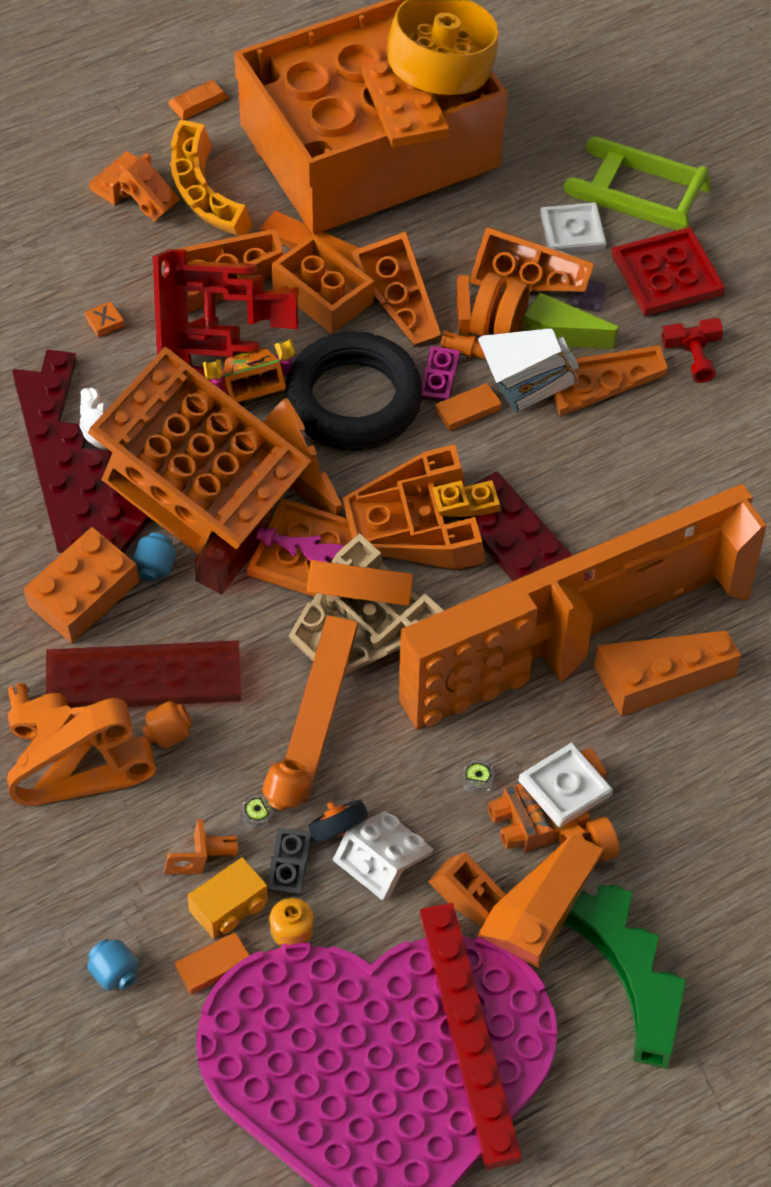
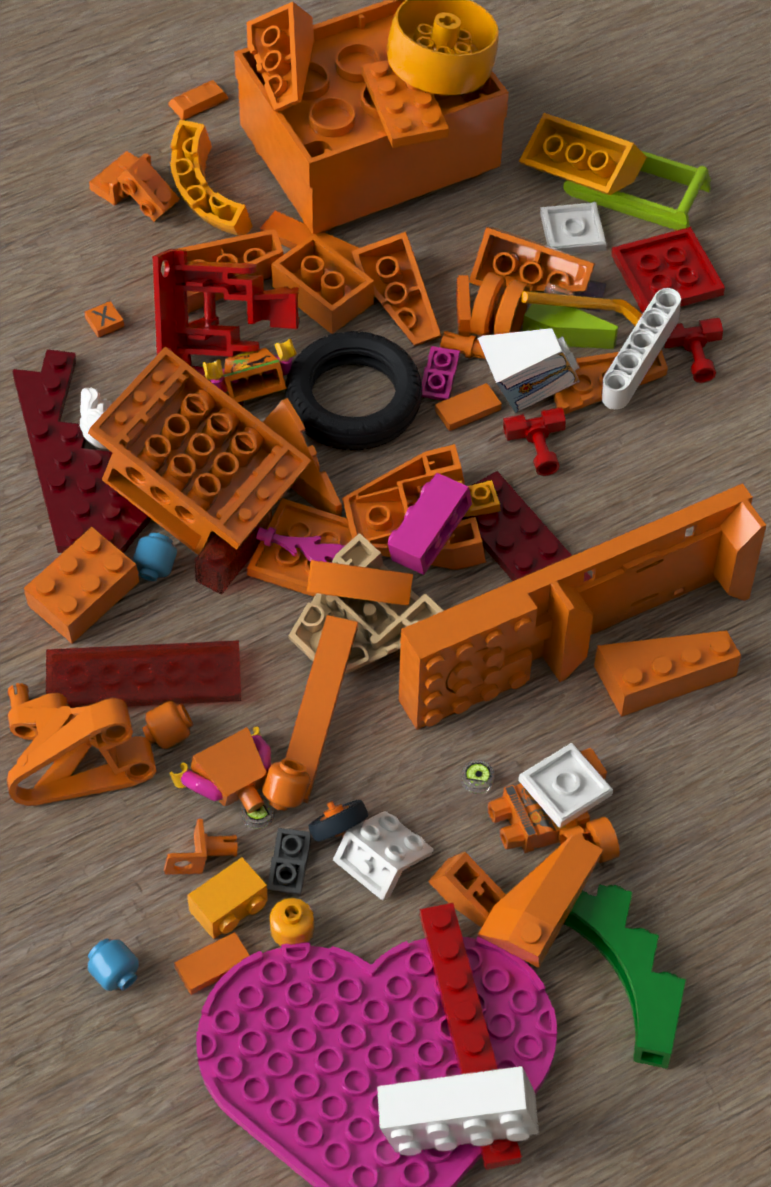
(229, 770): none -> orange torso
(283, 51): none -> orange wedge
(429, 523): none -> dark pink brick
(458, 1110): none -> white brick
(537, 431): none -> red bar
(555, 289): none -> clear tile
(582, 155): none -> light orange slope
(616, 305): none -> light orange piece
(641, 348): none -> white beam

